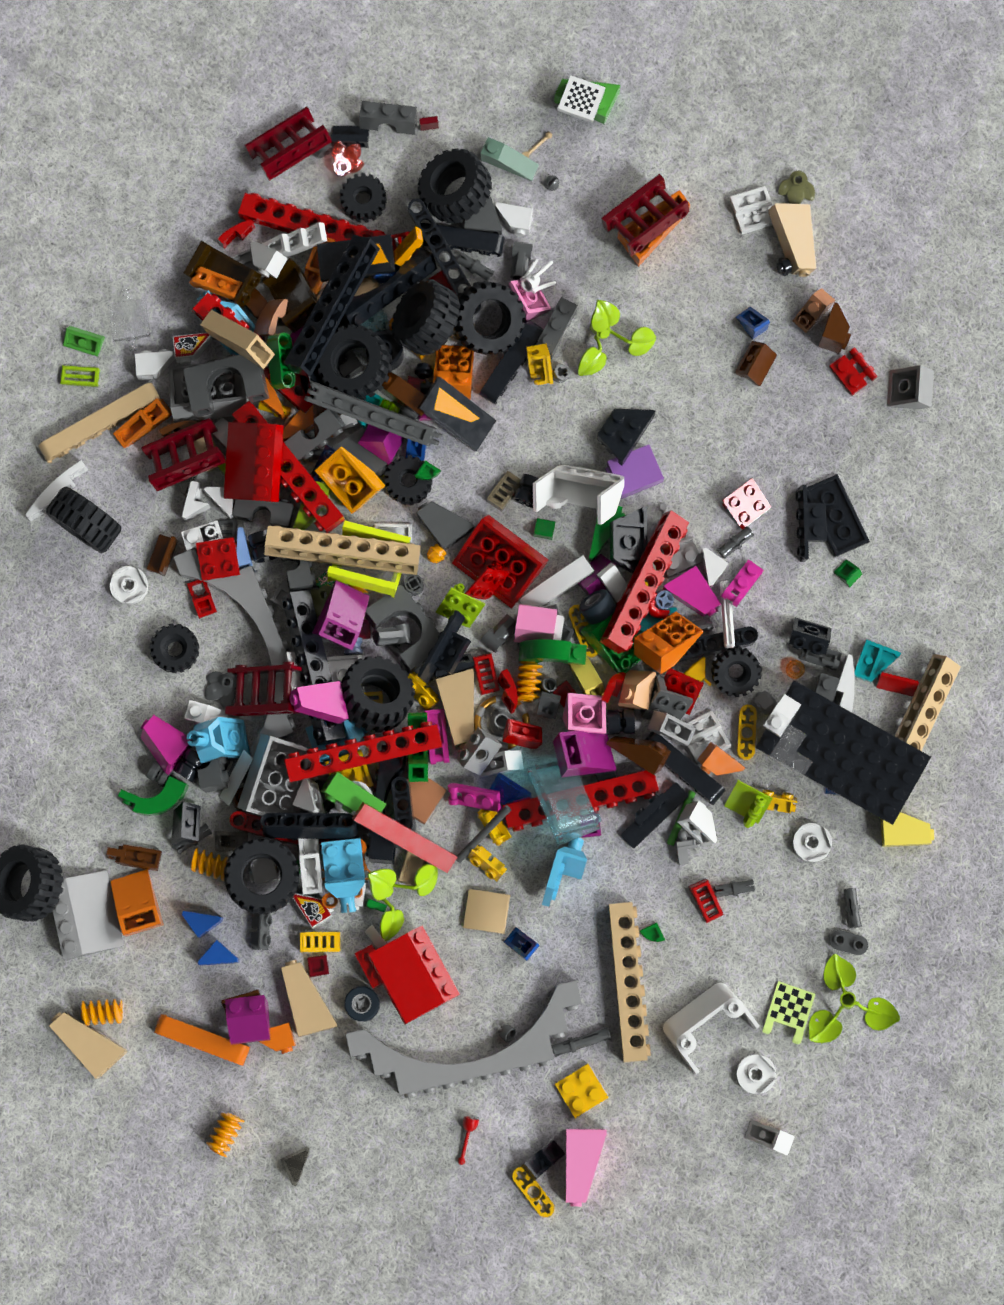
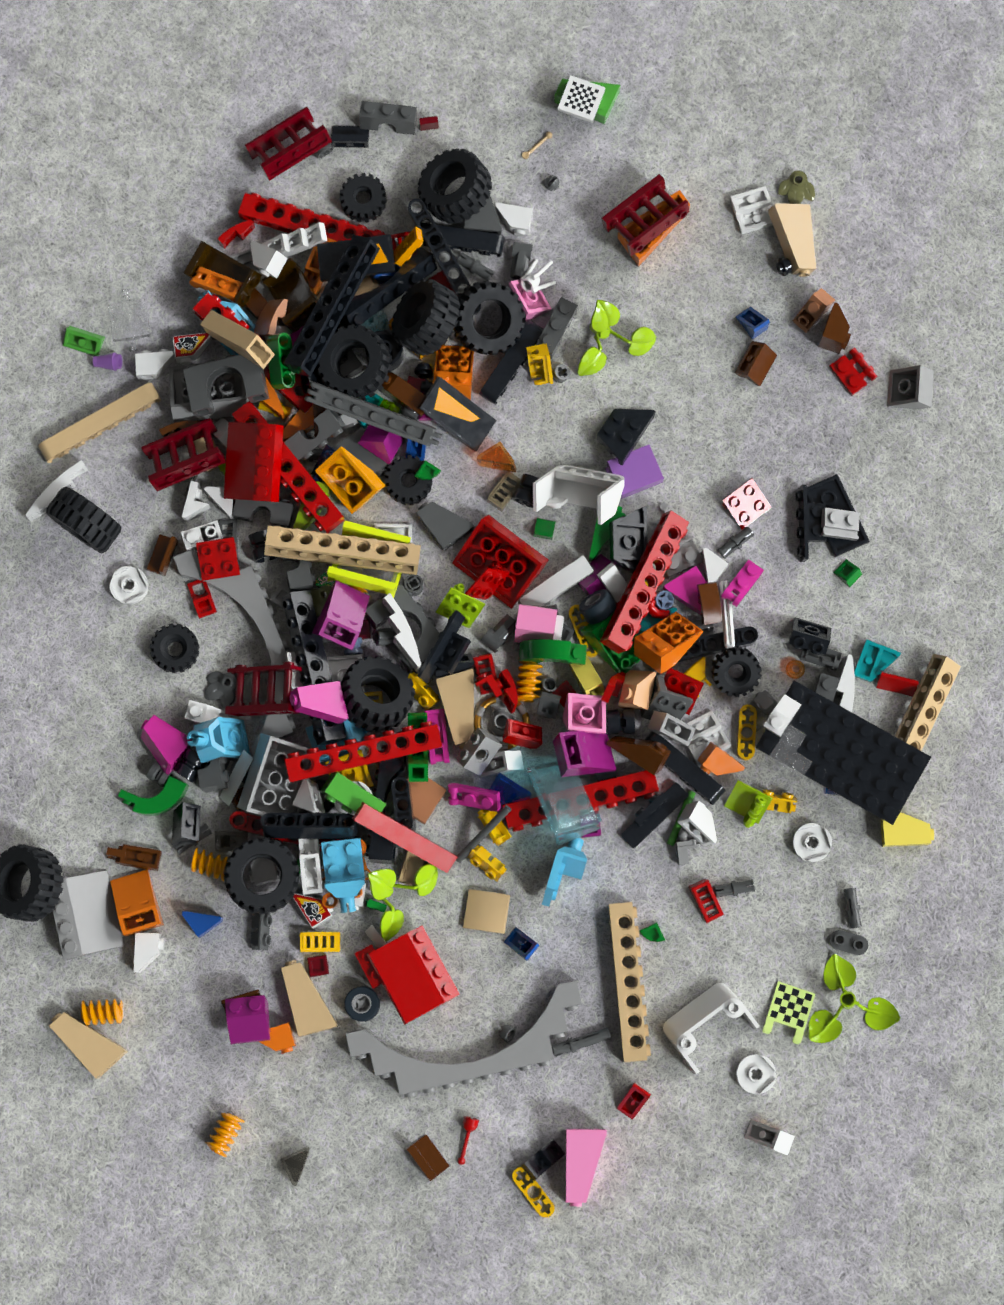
(77, 376): lime tile -> none
(108, 361): none -> medium lavender cone
(143, 422): orange slope -> none
(147, 949): none -> white slope
(201, 1039): orange beam -> none
(218, 955): blue slope -> none
(243, 553): light blue slope -> none
(348, 156): clear red plate -> none
(404, 639): none -> white slope
(428, 1157): none -> reddish brown panel
(436, 554): light orange plate -> none
(495, 685): none -> red bracket
(497, 458): none -> clear orange slope
(508, 159): slope -> none
(581, 1090): yellow plate -> none
(633, 1101): none -> red slope
(710, 603): none -> reddish brown slope
(840, 524): none -> plate

